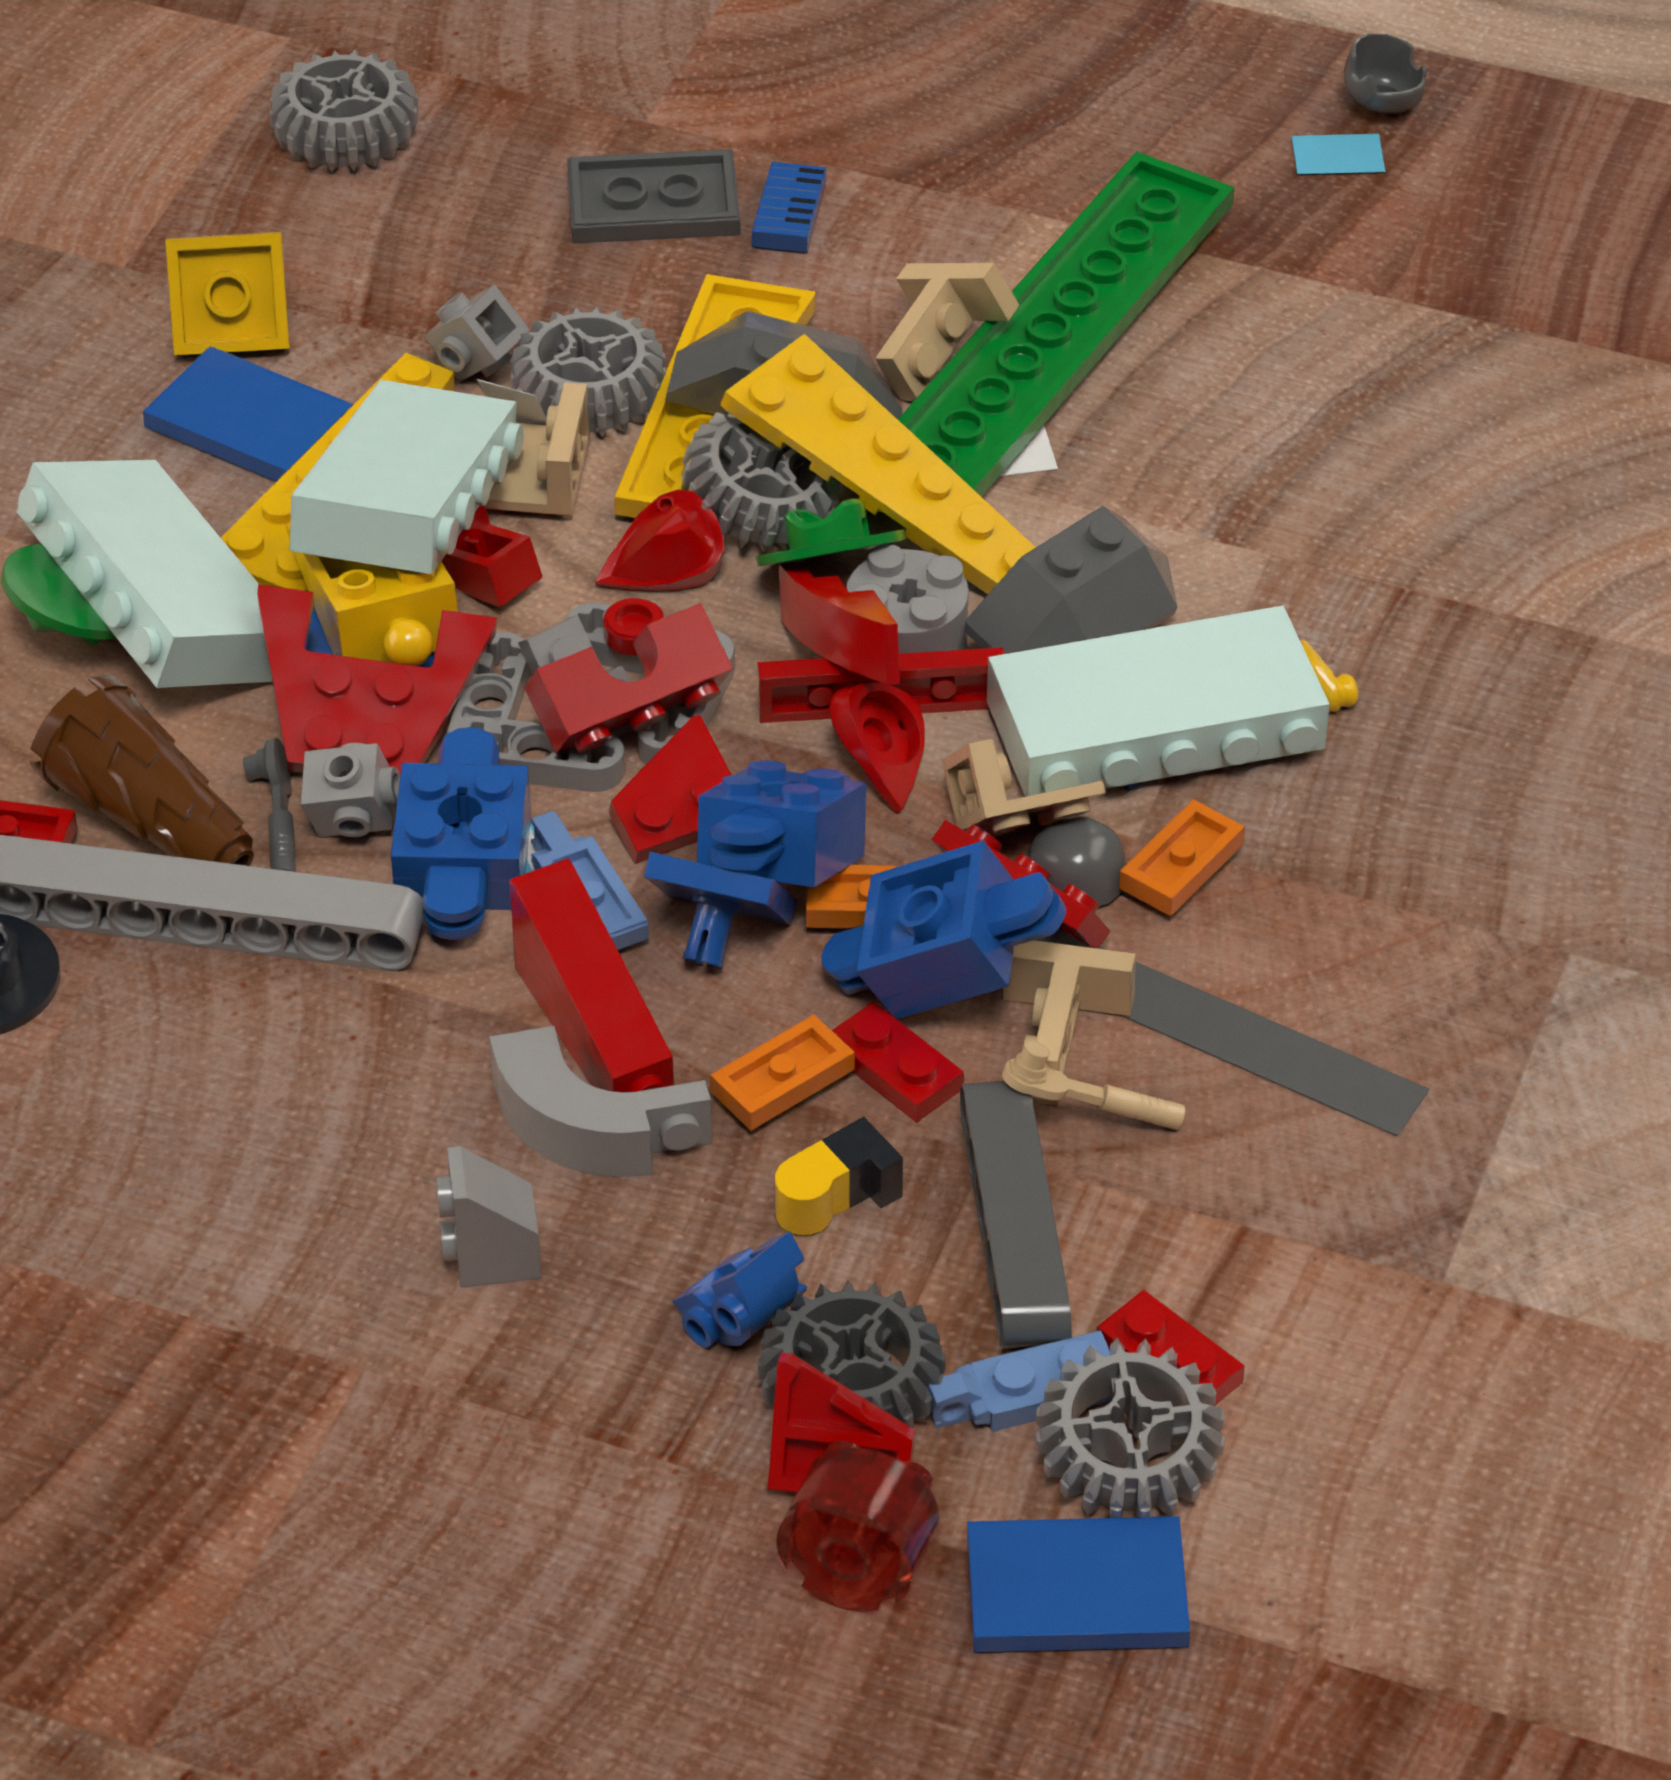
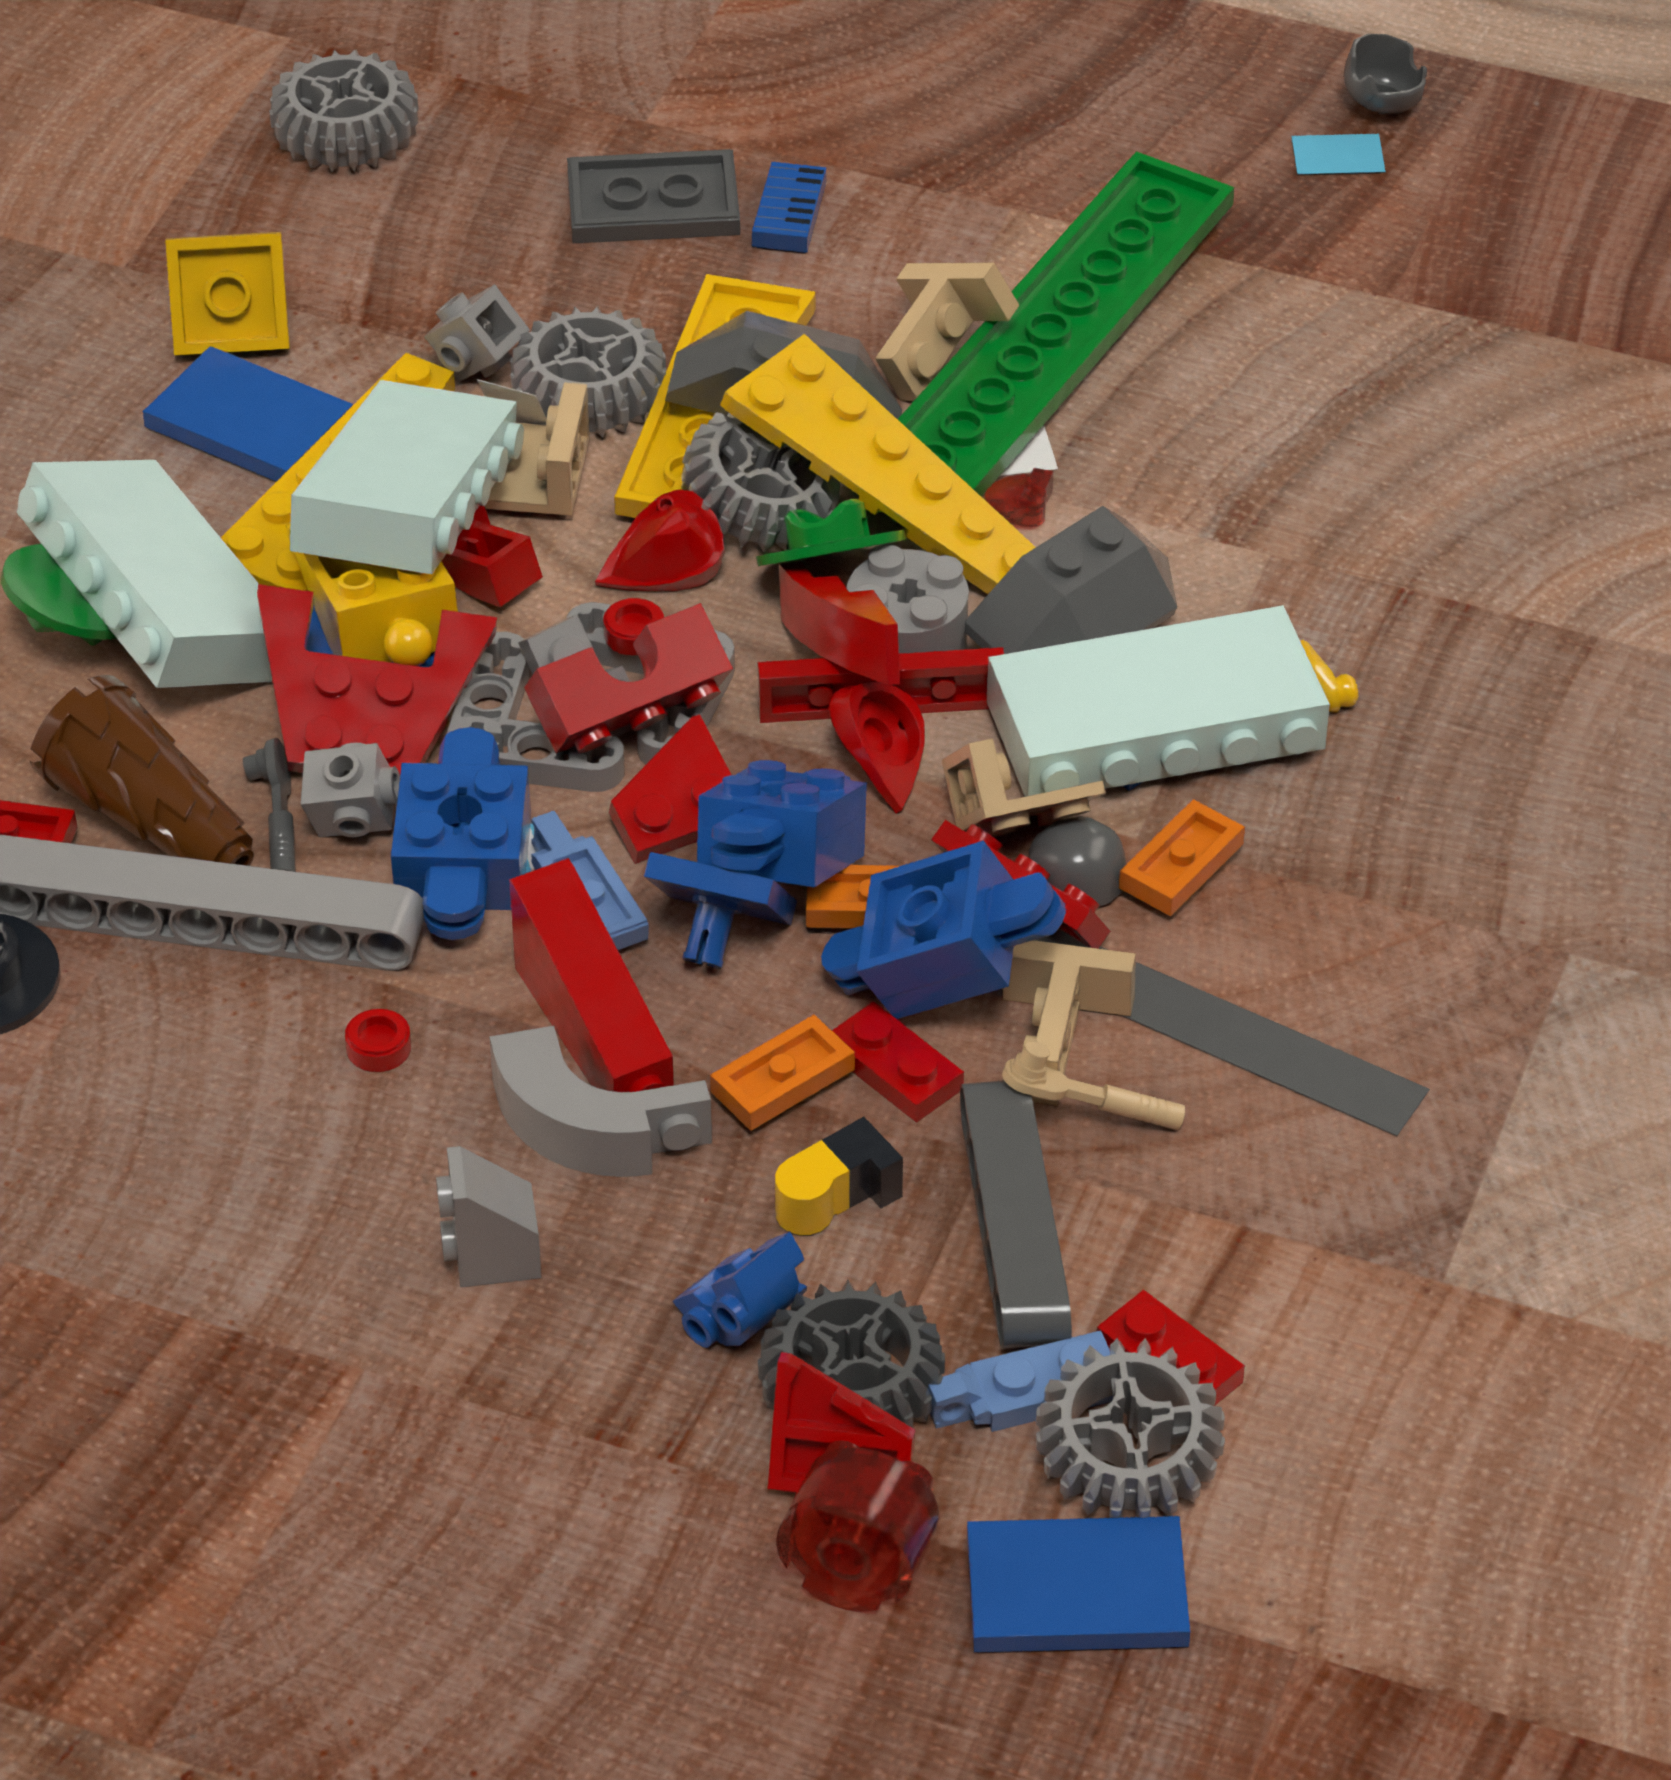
(378, 1040): none -> red tile
(1022, 497): none -> clear red piece

